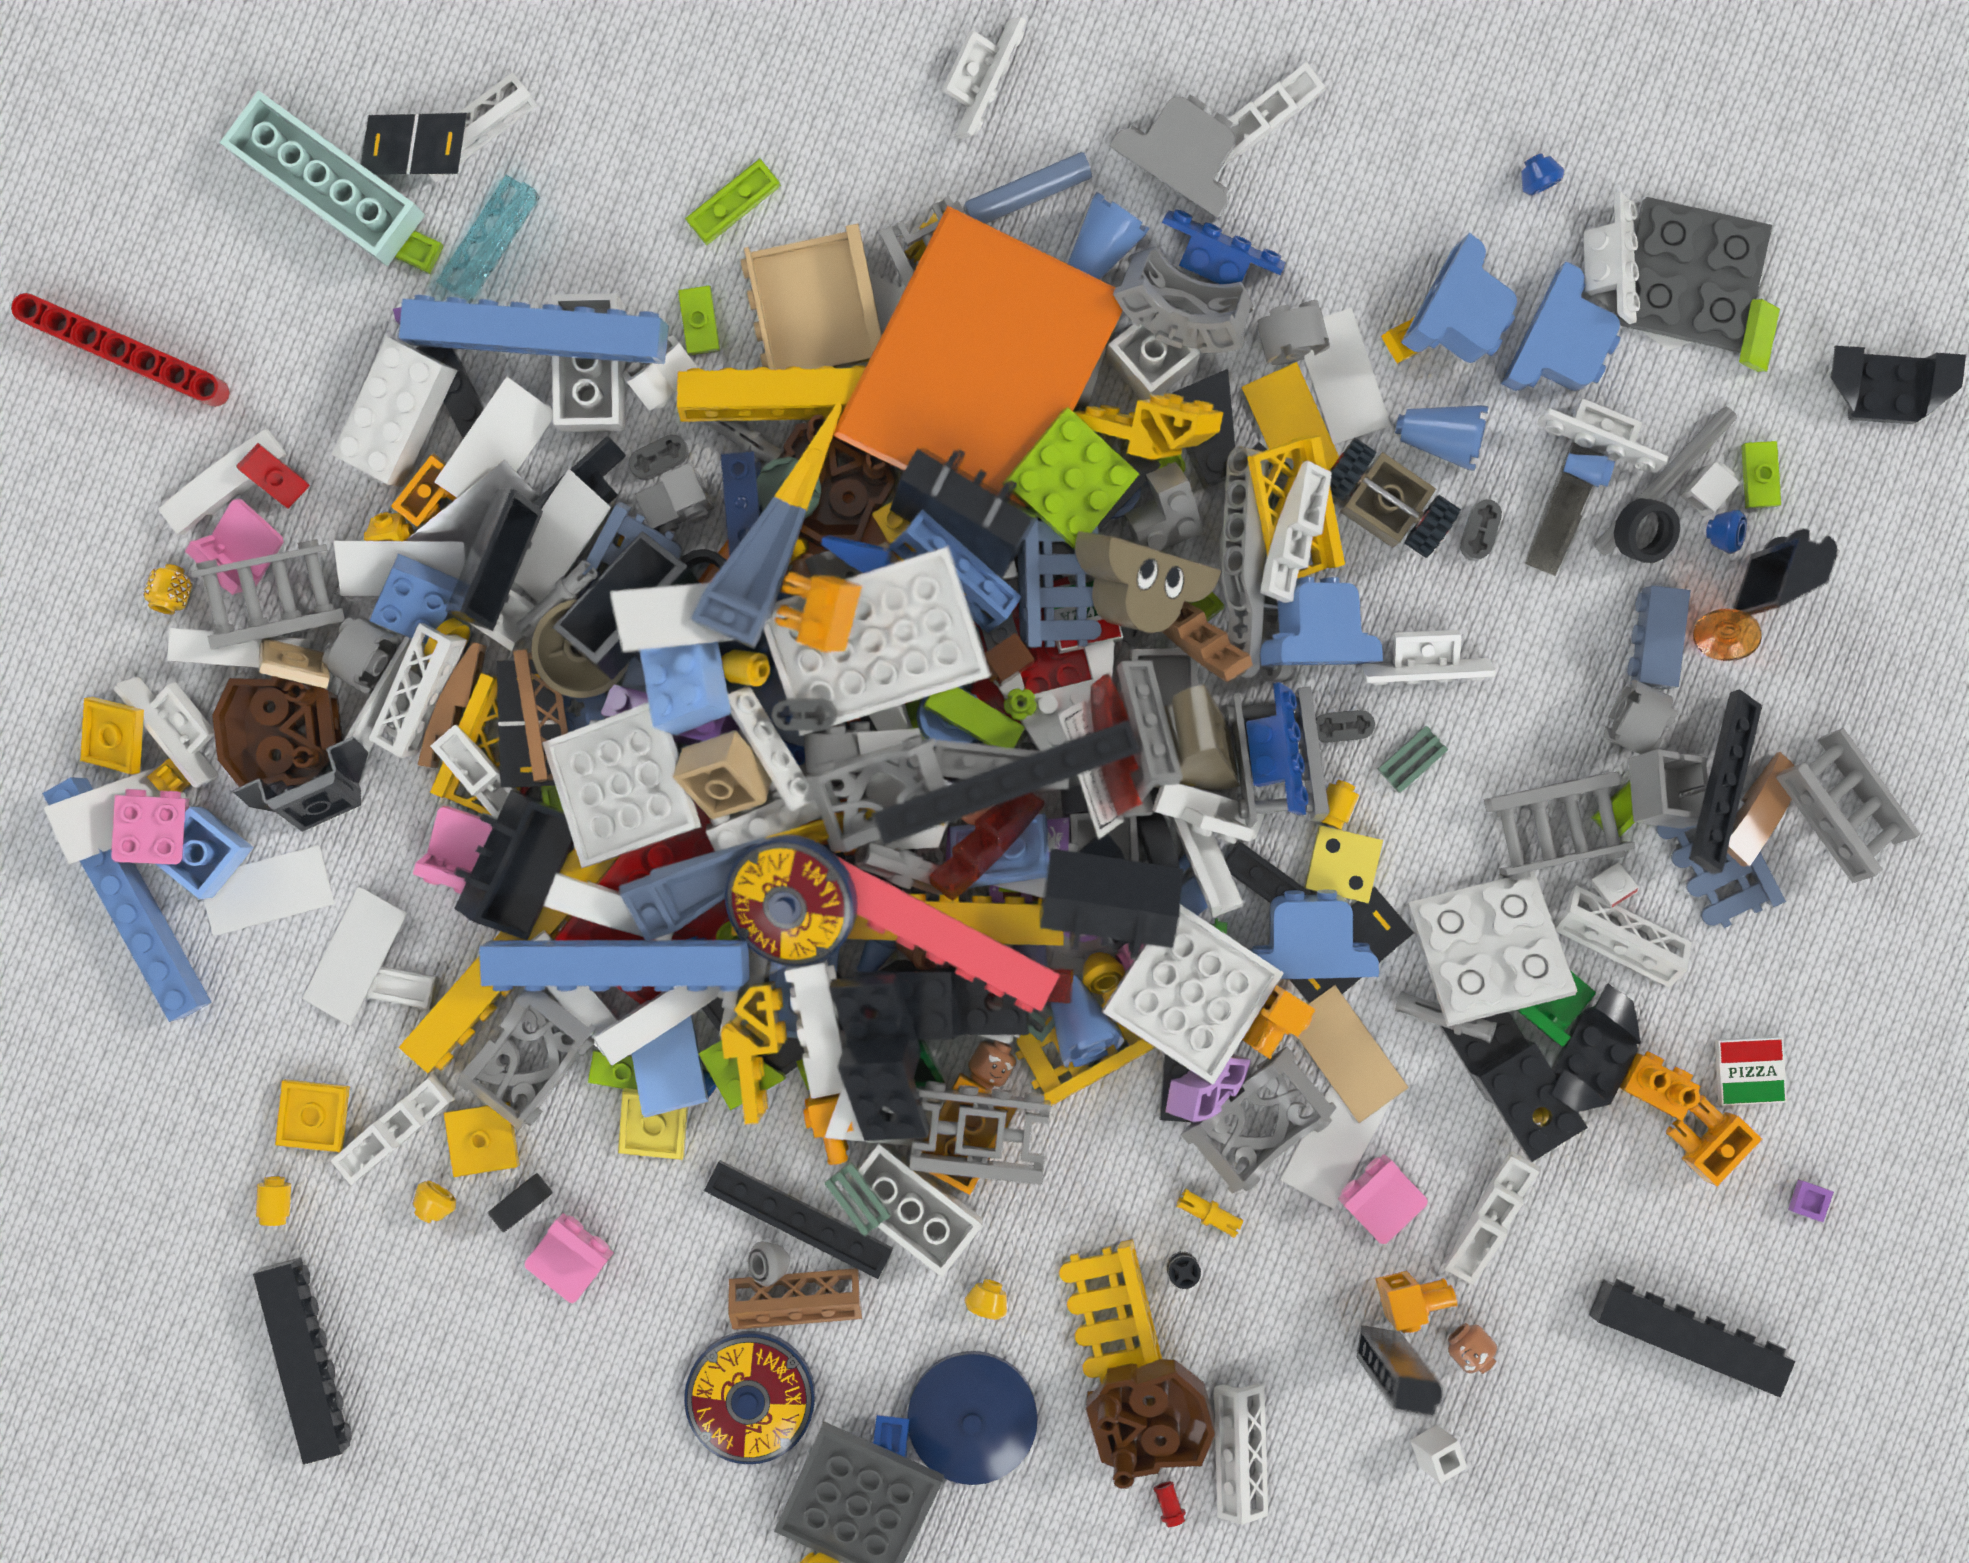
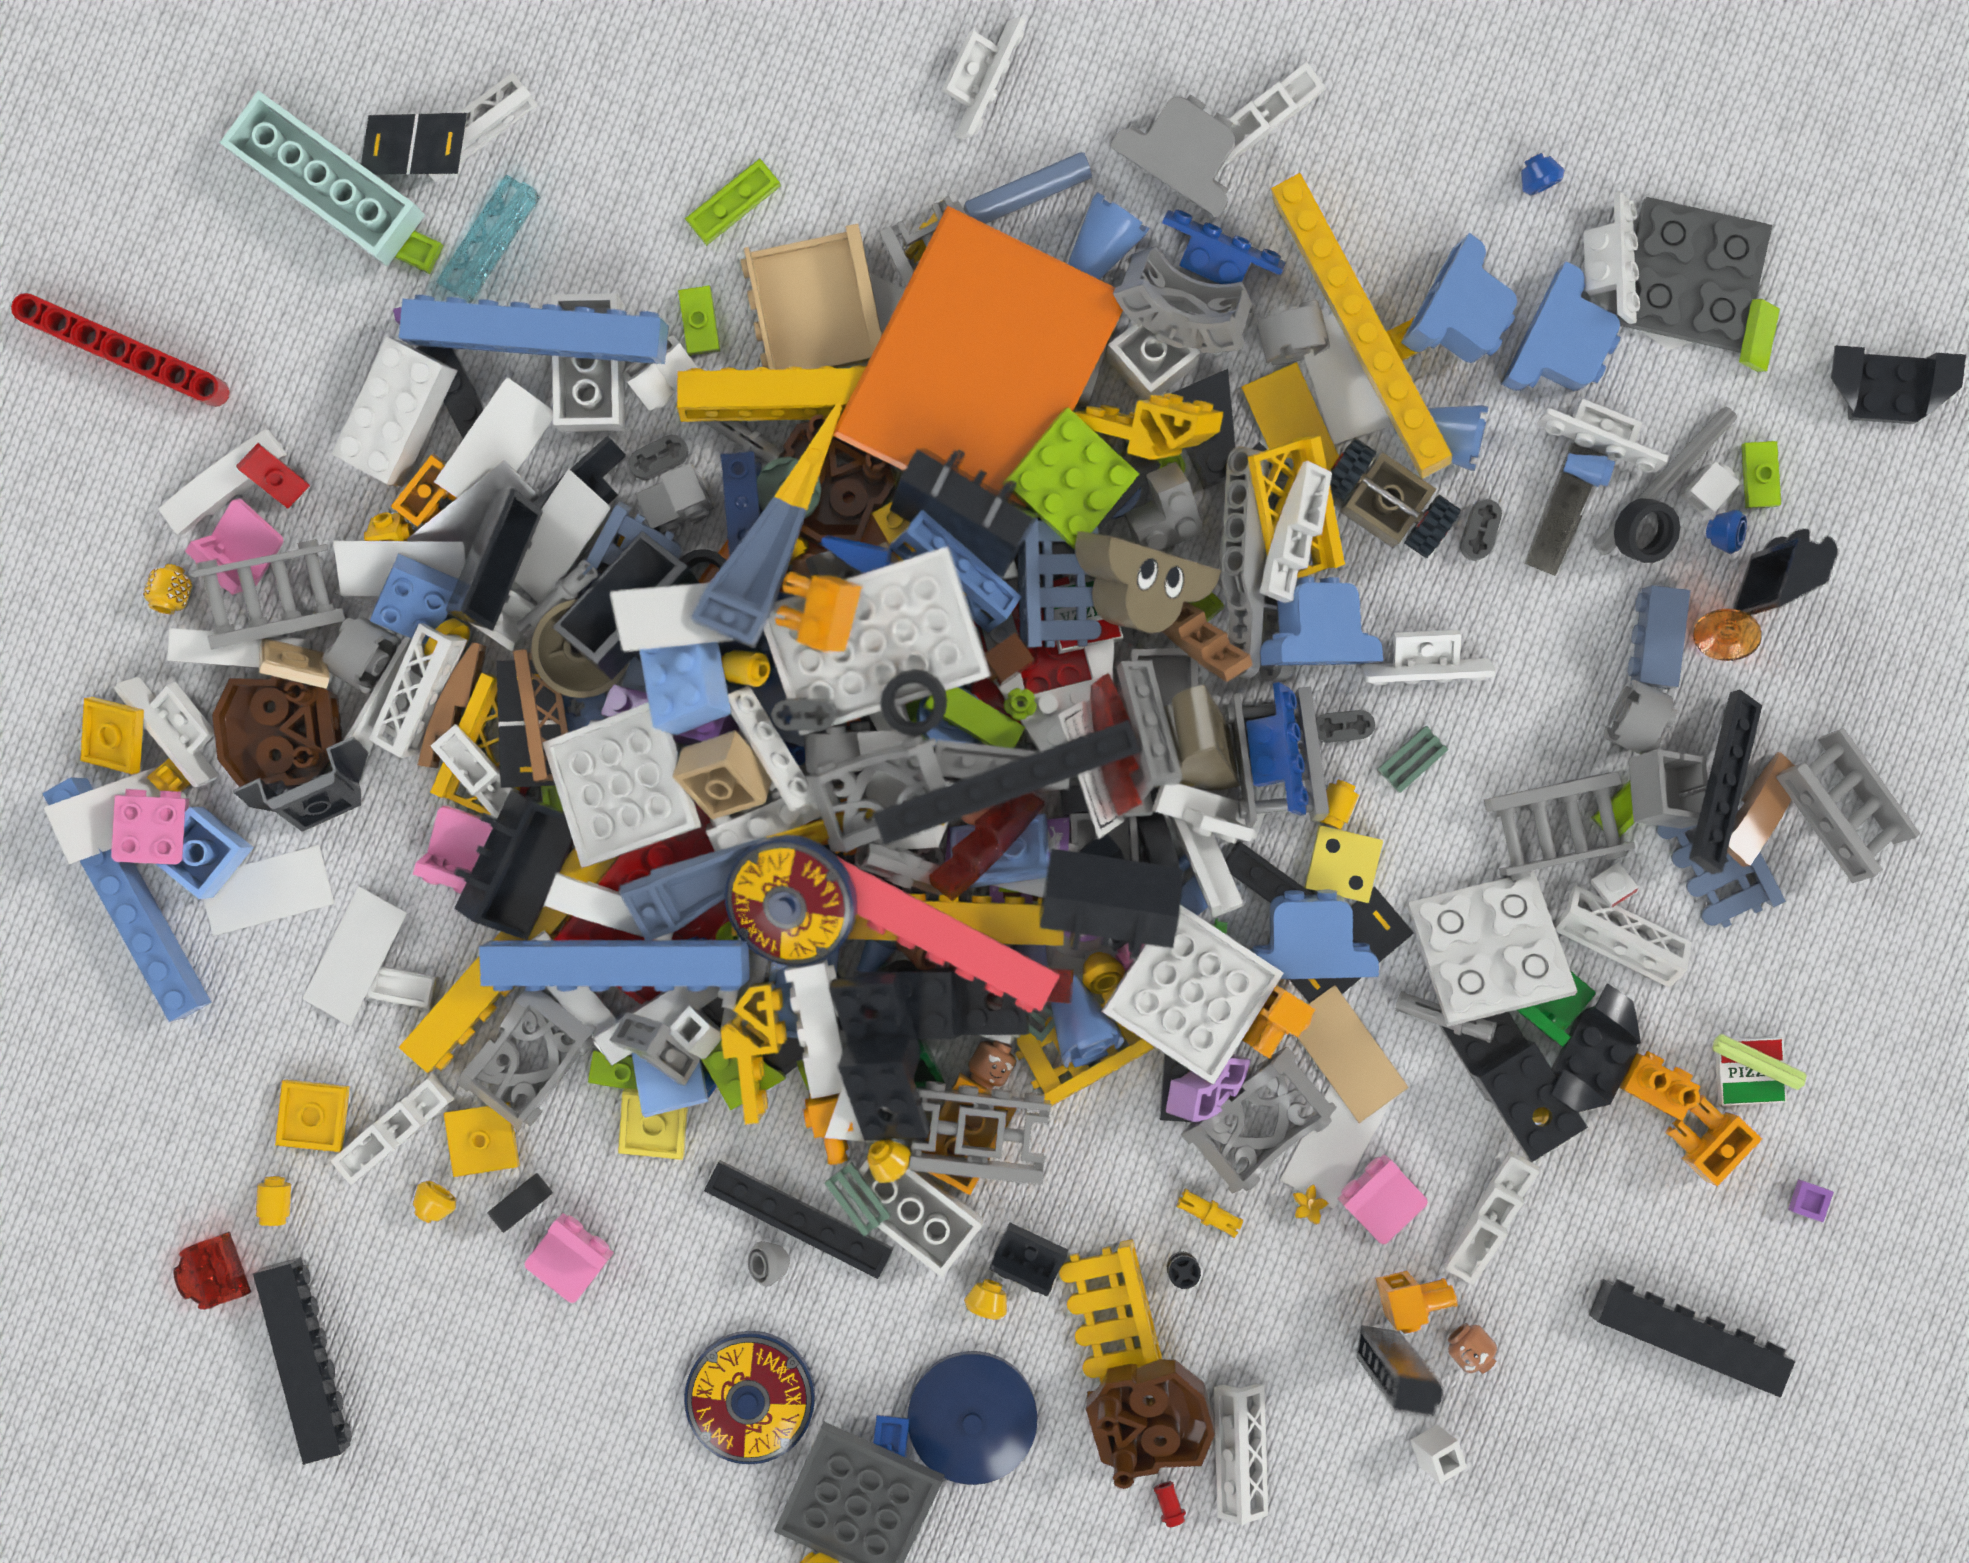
(211, 1272): none -> clear red slope
(655, 1045): none -> light grey bracket
(696, 1032): none -> white brick
(799, 1309): medium nougat fence -> none
(888, 1160): none -> yellow cone
(895, 720): none -> black tyre
(1028, 1259): none -> black bracket
(1309, 1206): none -> yellow plant
(1361, 326): none -> yellow brick
(1759, 1061): none -> yellowish green axle

